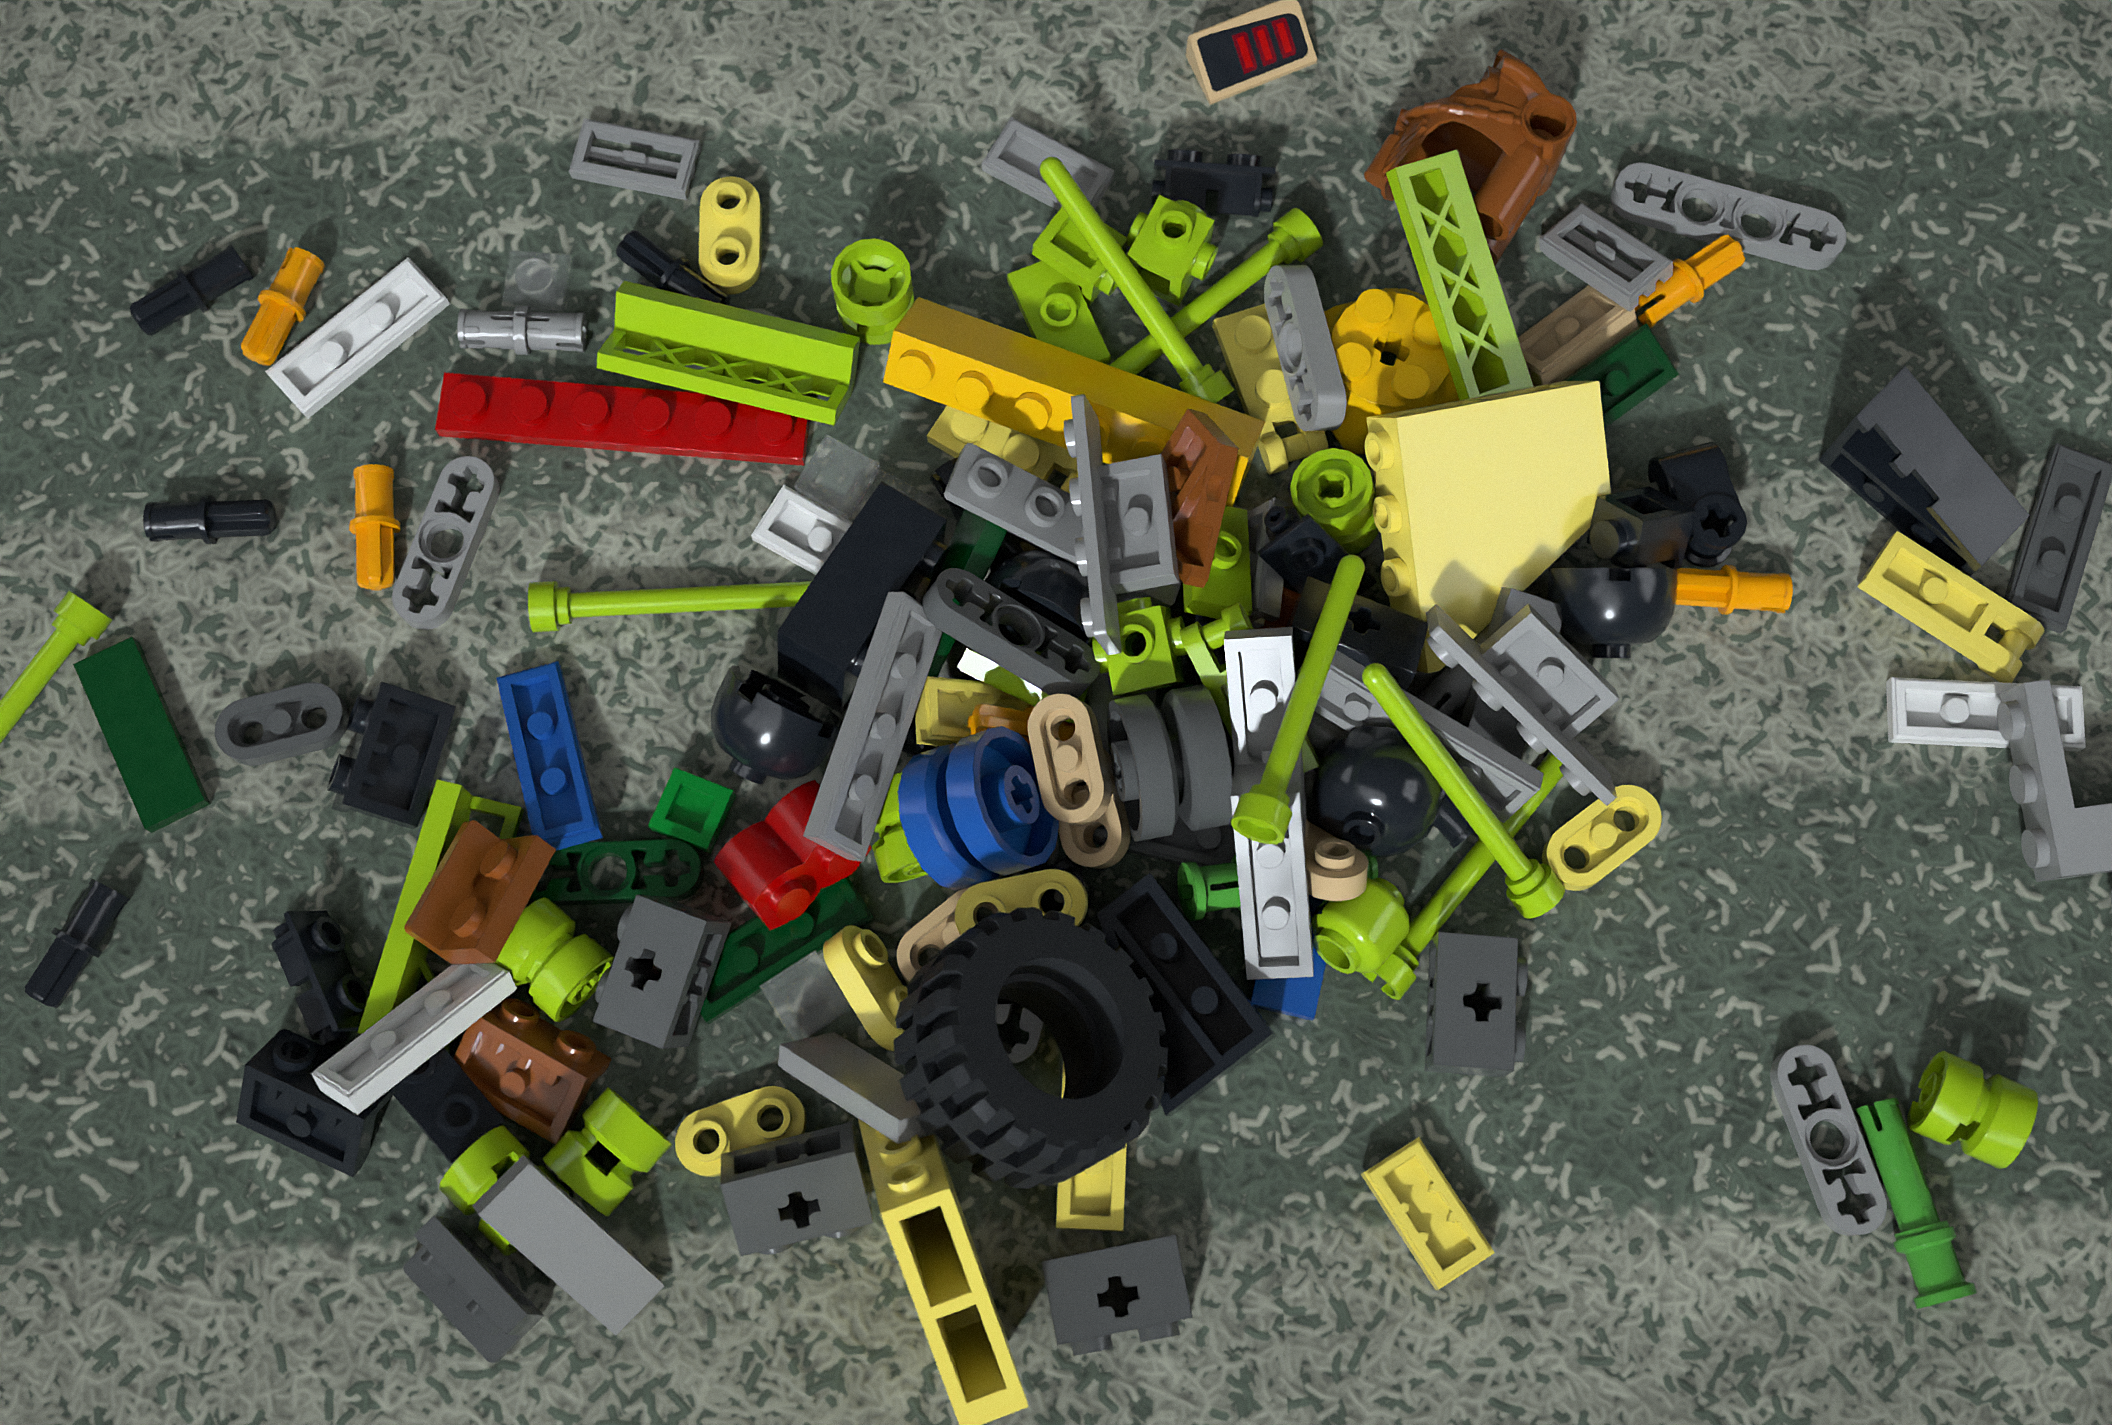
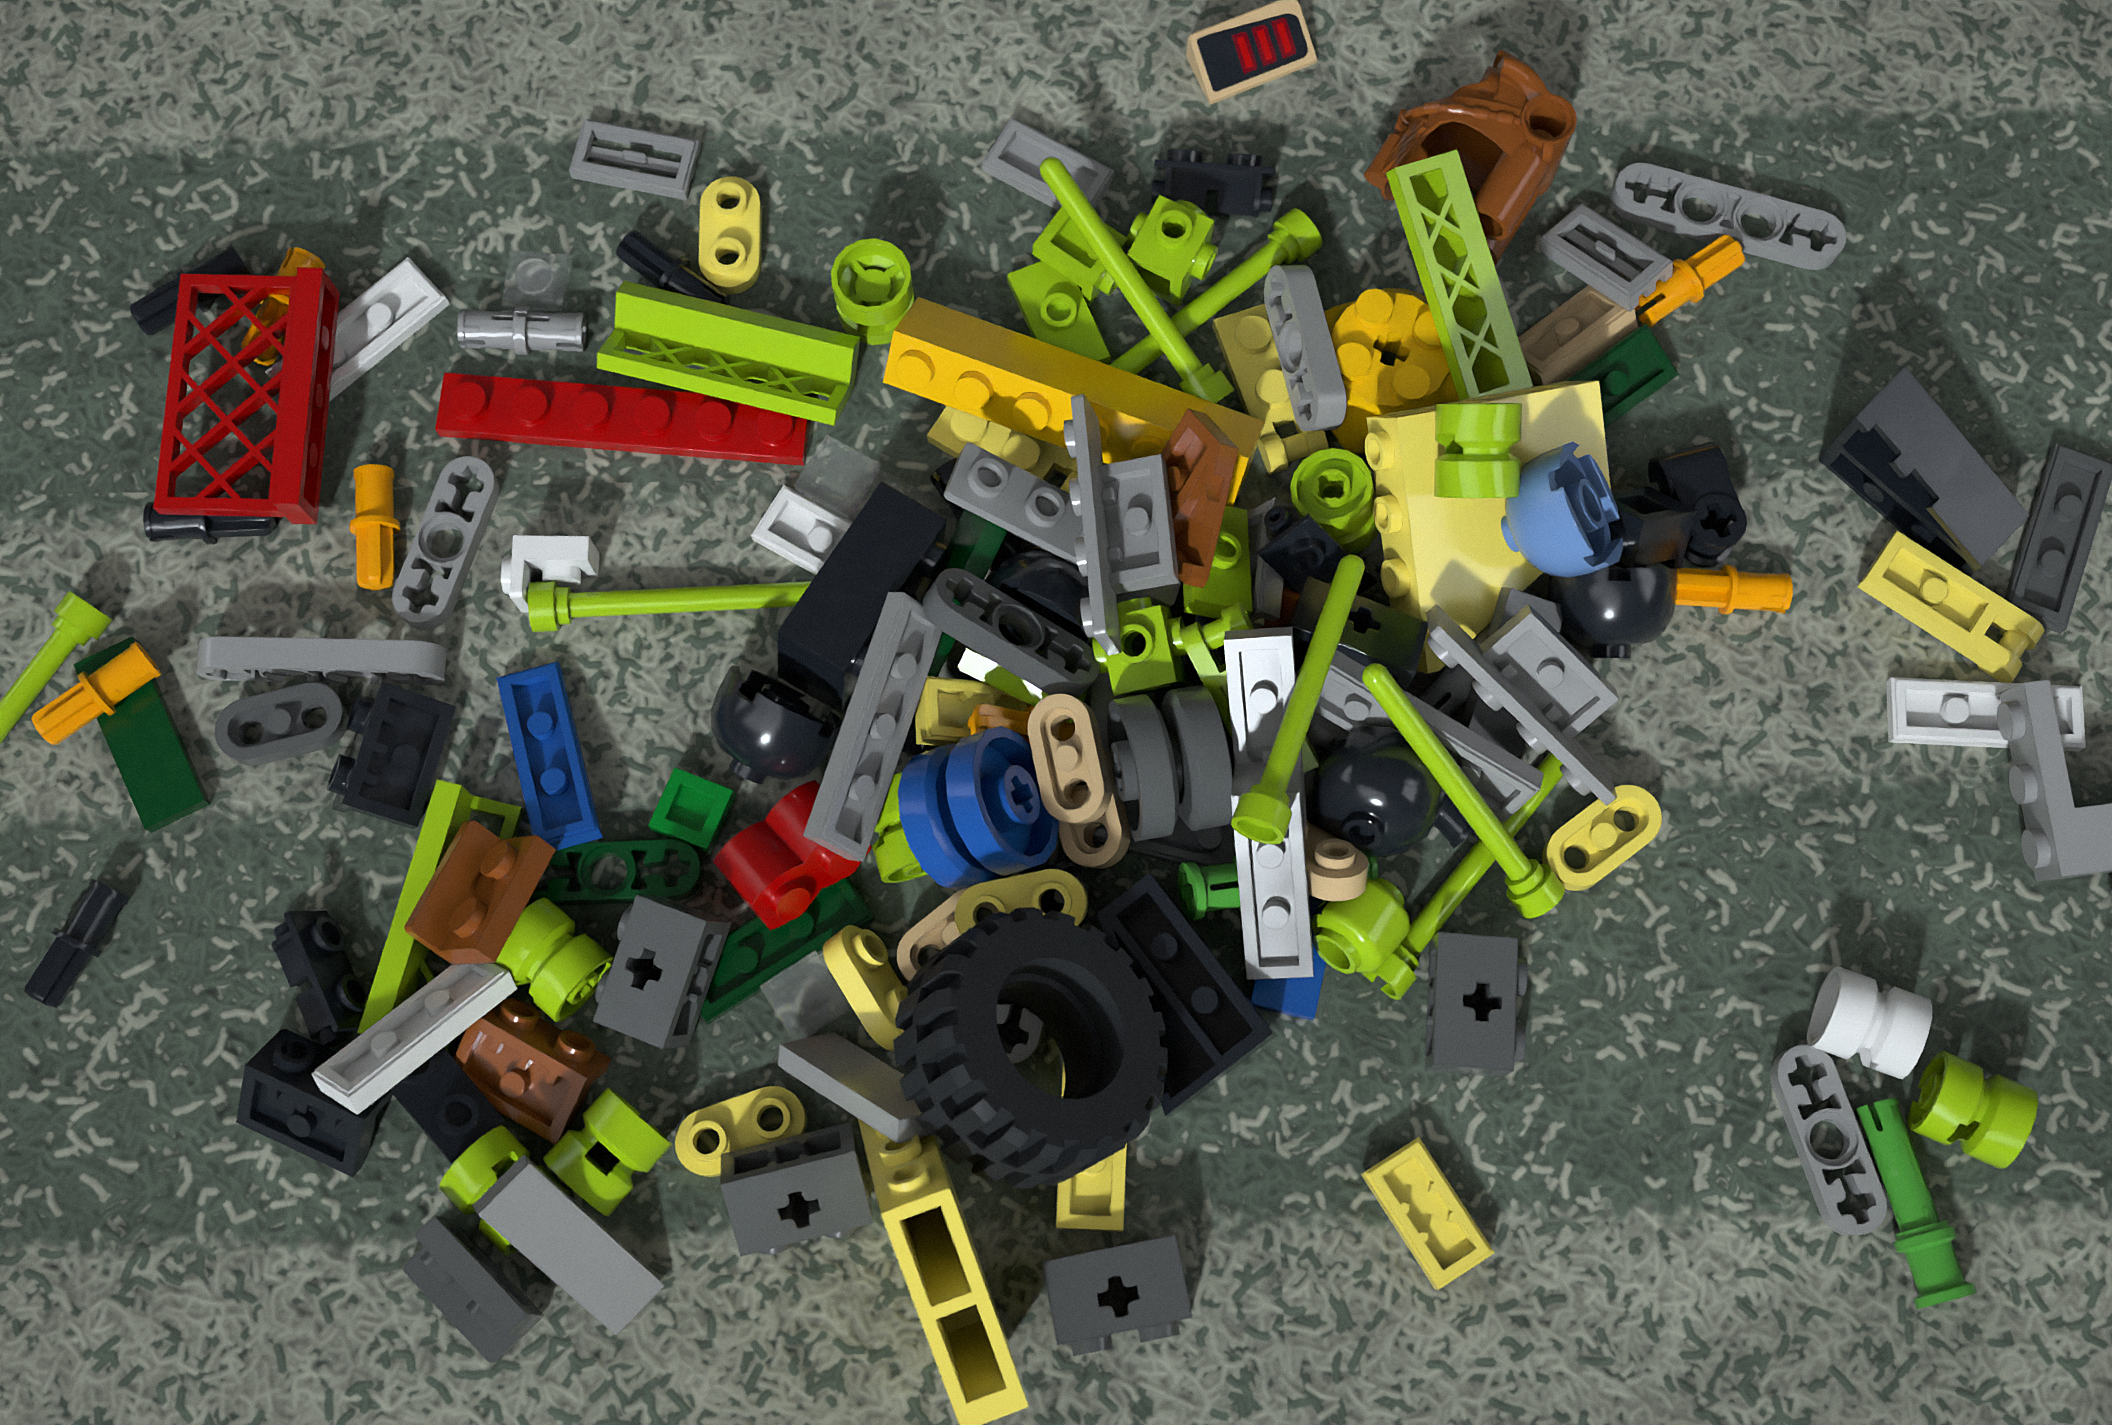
(95, 694): none -> light orange axle
(301, 386): none -> red fence
(321, 660): none -> light grey beam
(549, 557): none -> white bracket
(1477, 450): none -> lime wheel
(1563, 515): none -> medium blue cylinder
(1882, 1027): none -> white wheel

